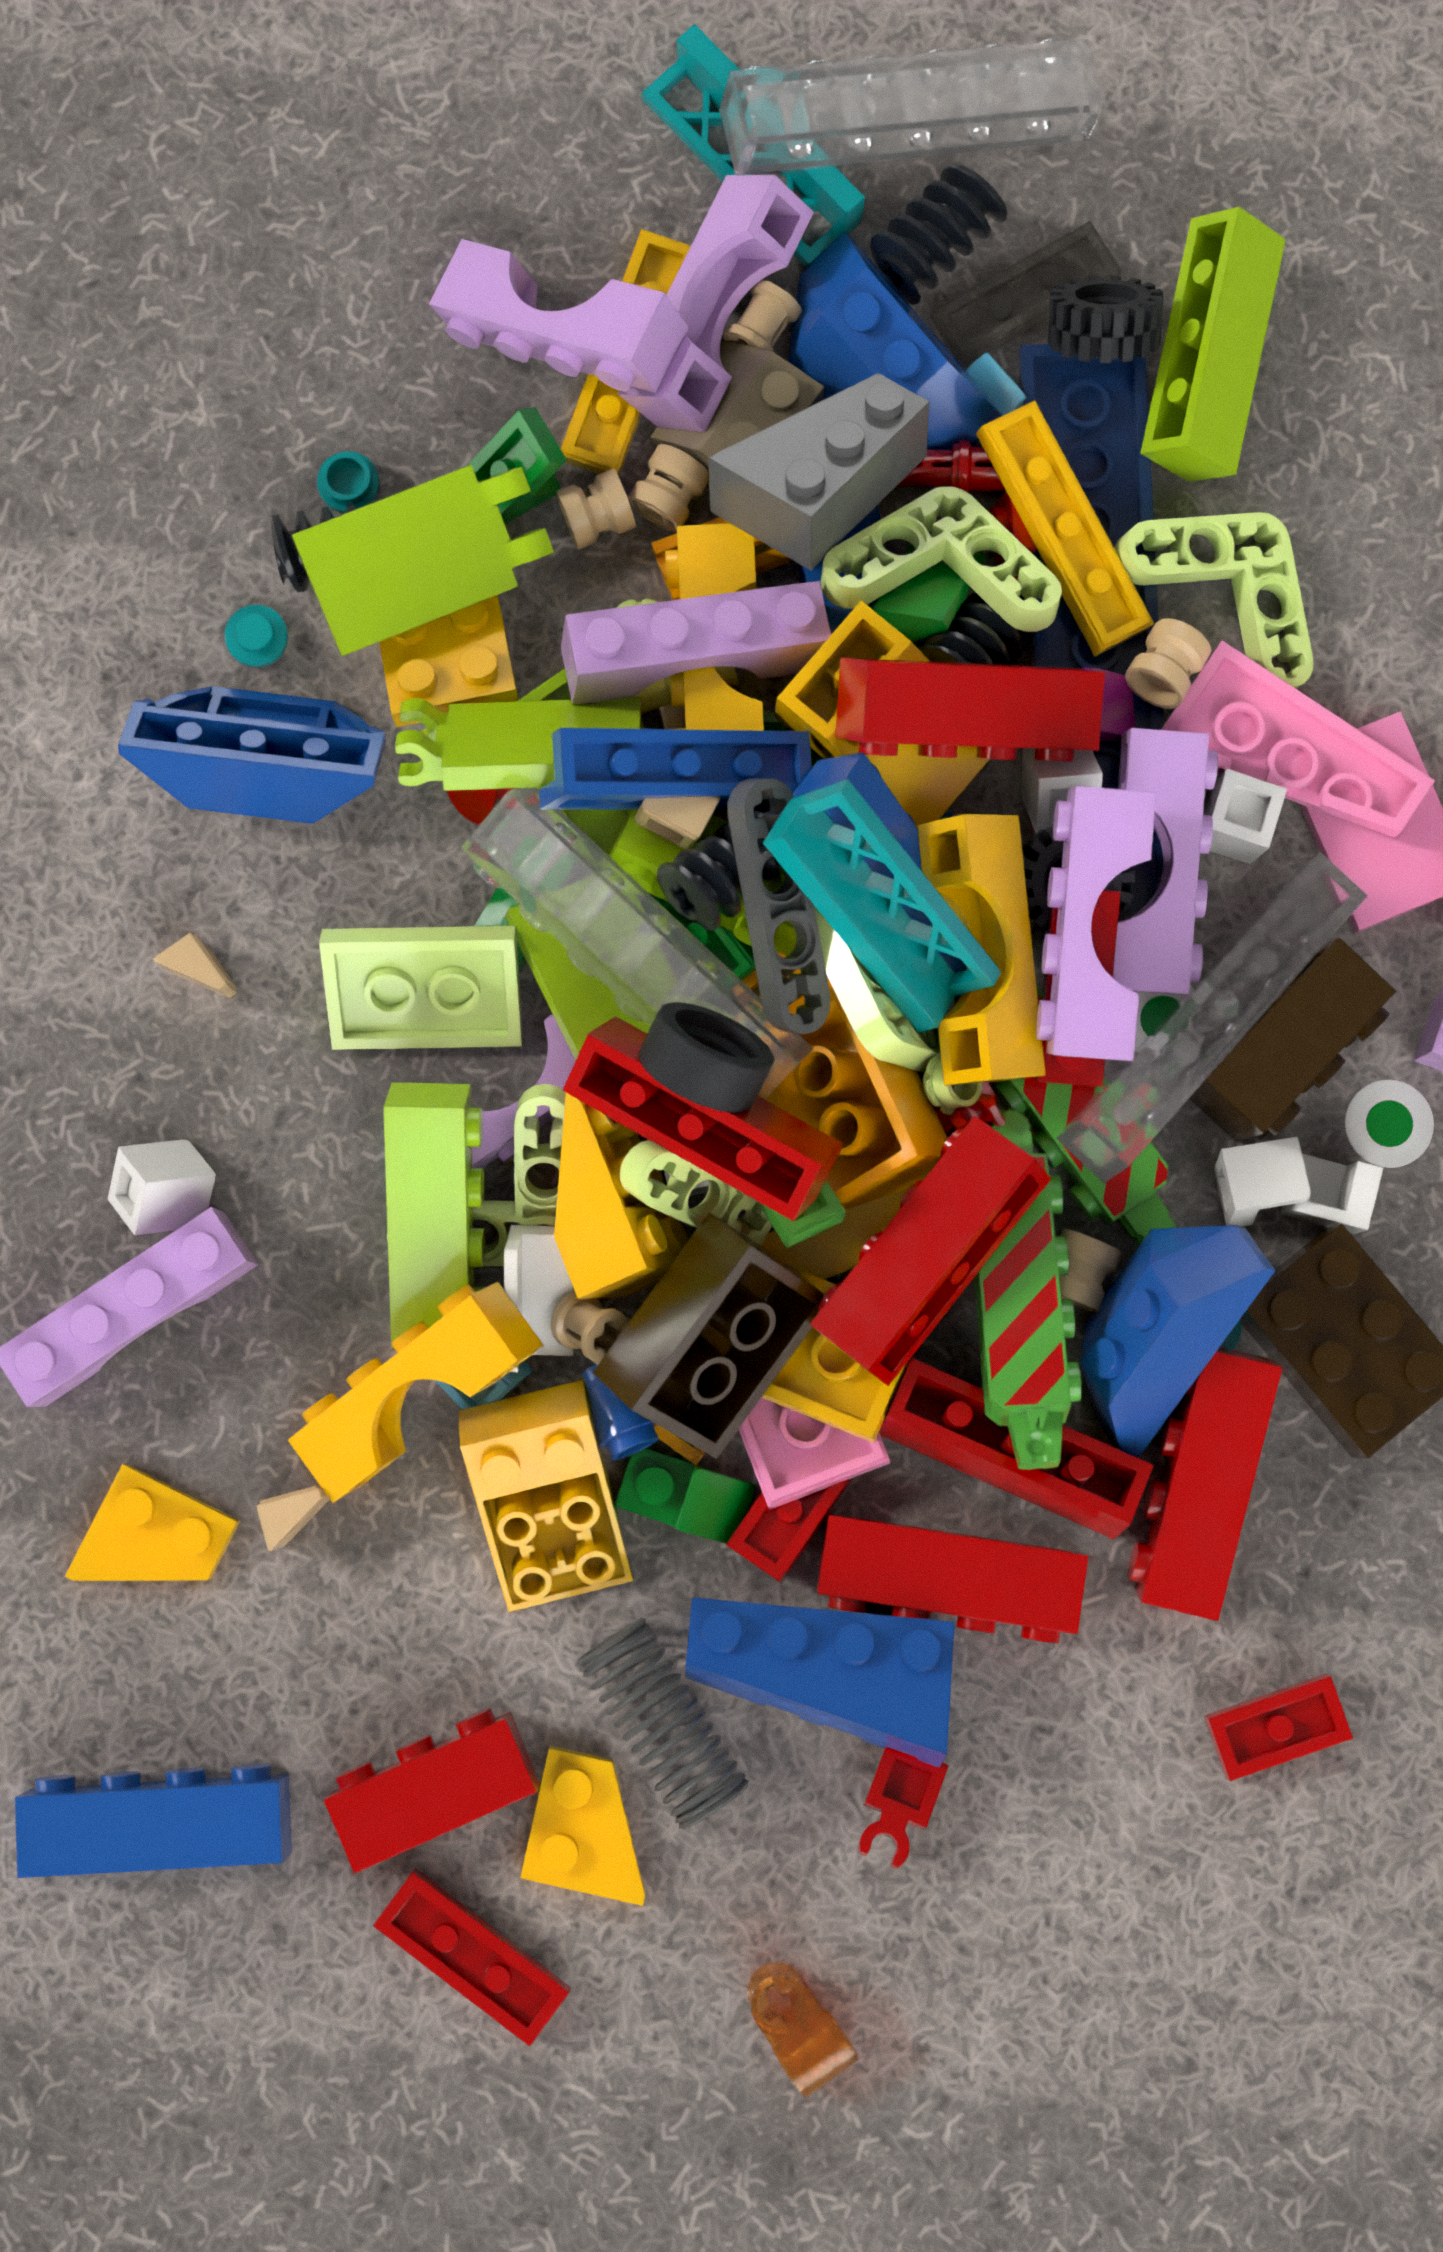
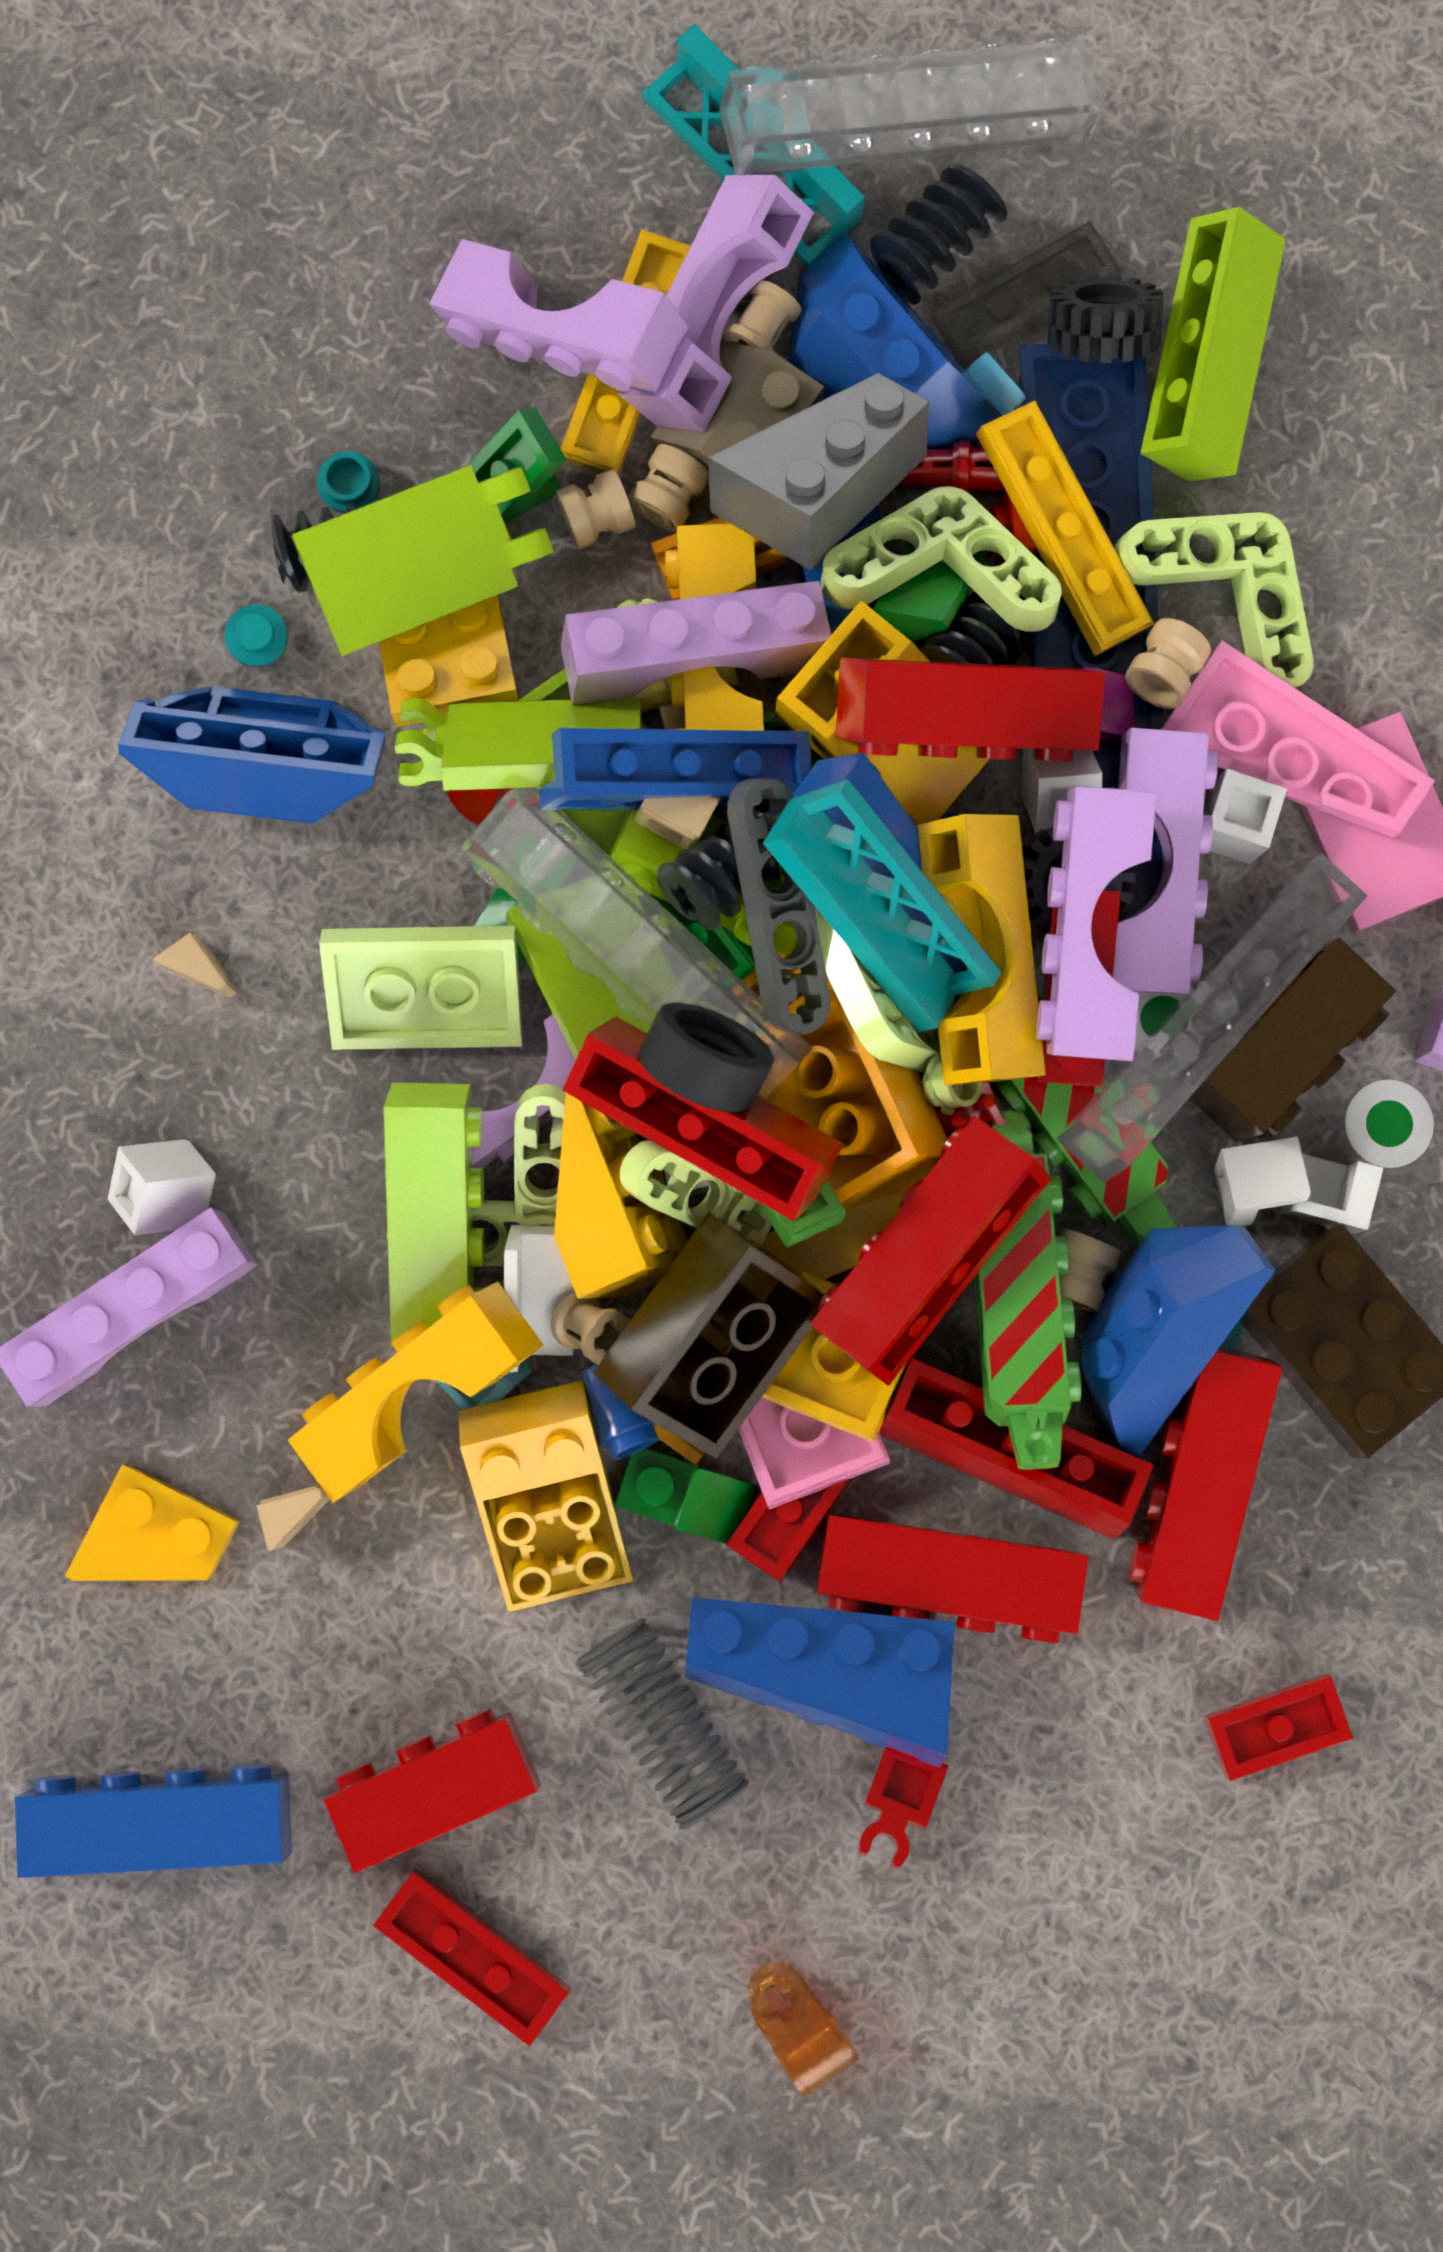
(582, 1830): yellow wing -> none

